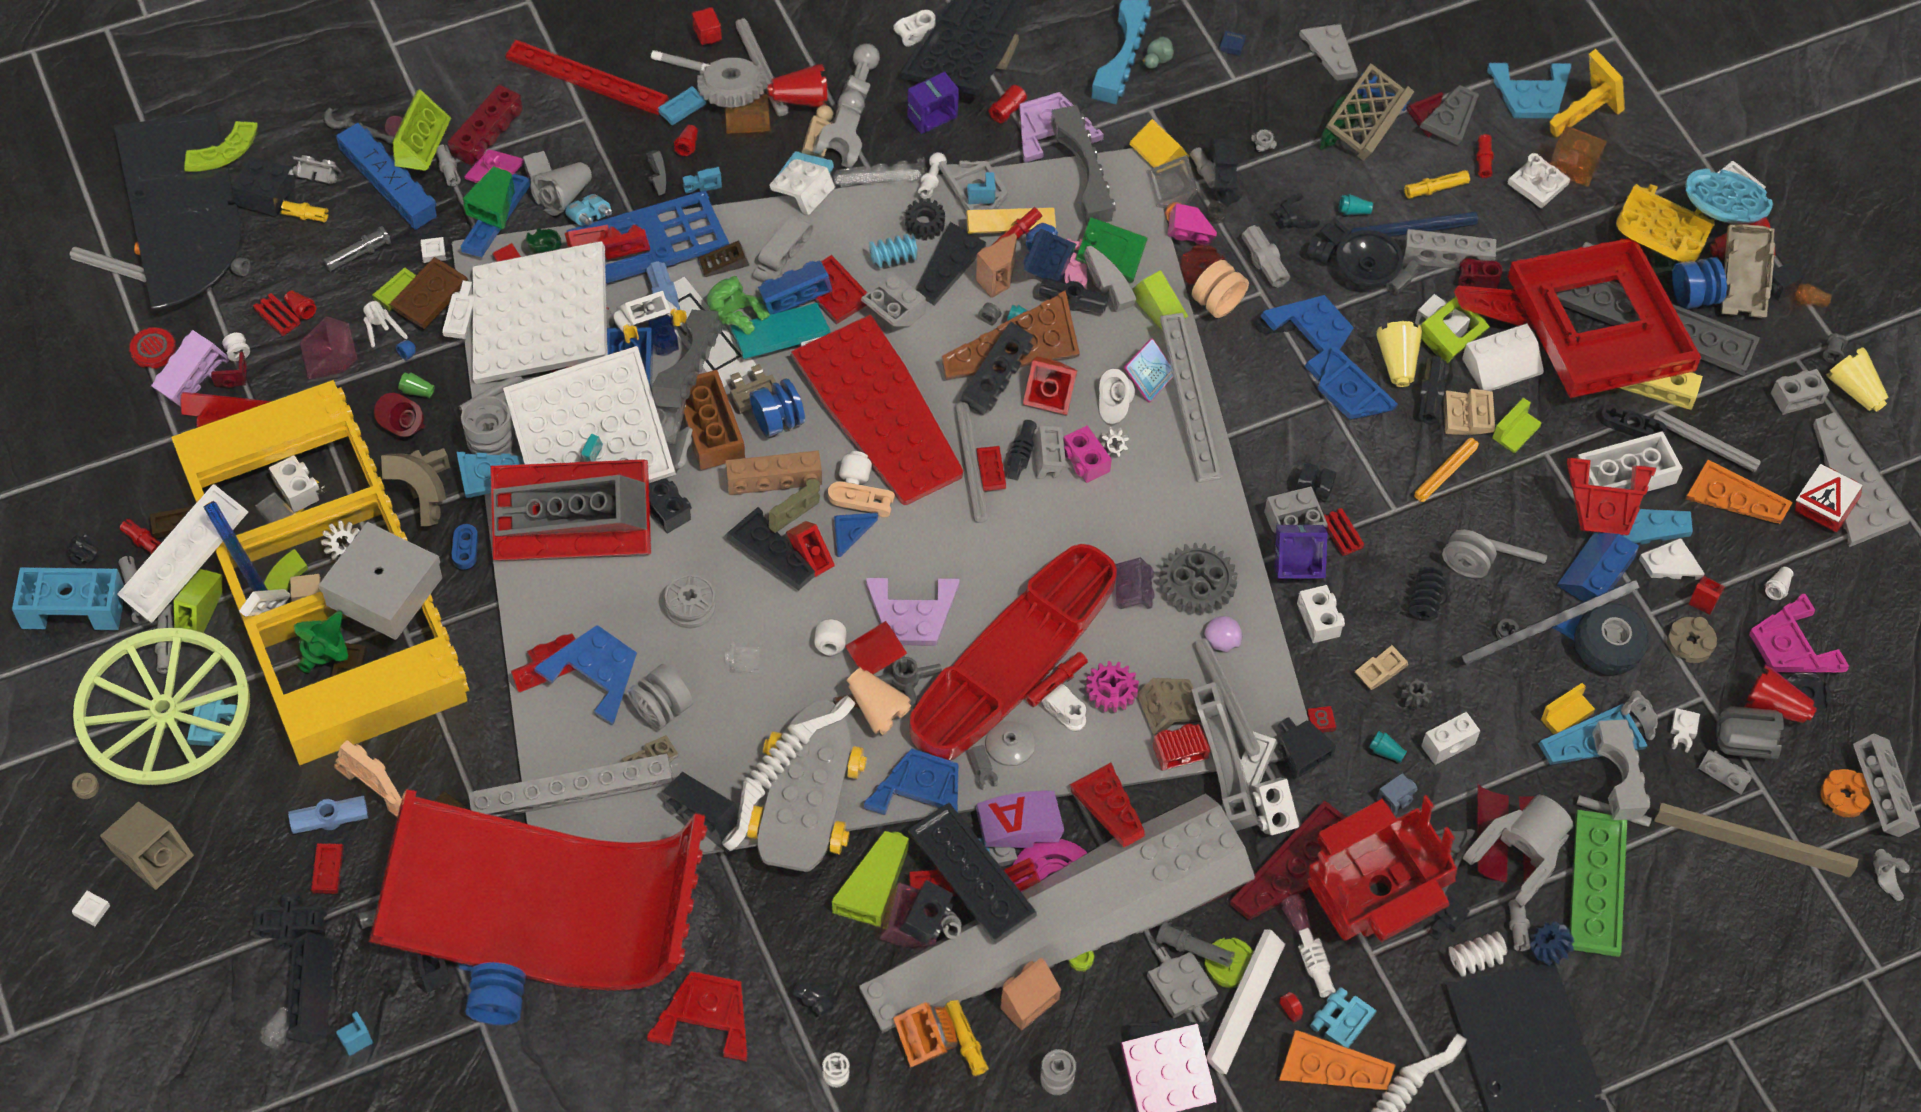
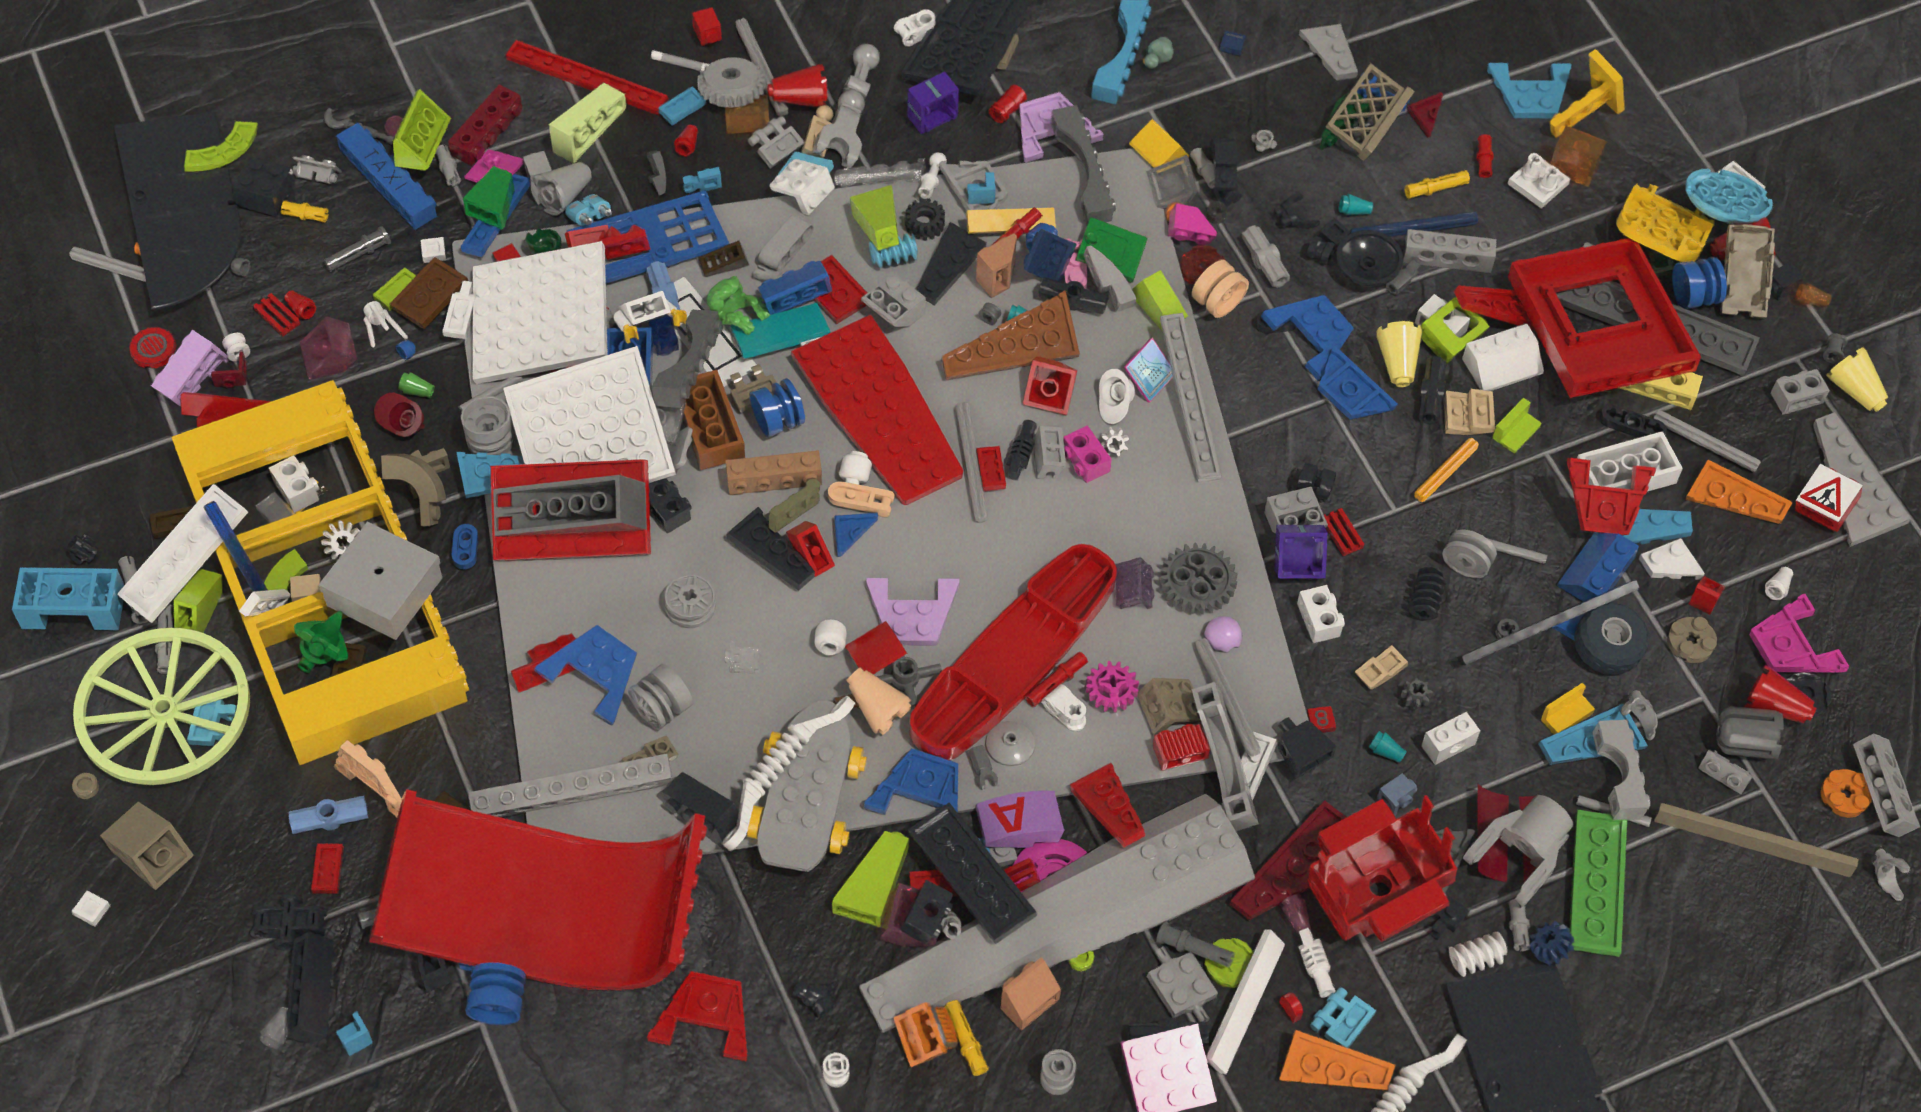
(140, 536): red pin -> none
(585, 122): none -> yellowish green wedge
(592, 448): teal tile -> none
(778, 148): none -> light grey plate
(877, 216): none -> lime slope
(1012, 337): black brick -> none
(1281, 803): white brick -> none
(1452, 116): dark grey wing -> none
(1481, 274): dark red piece -> none
(1685, 727): white plate -> none

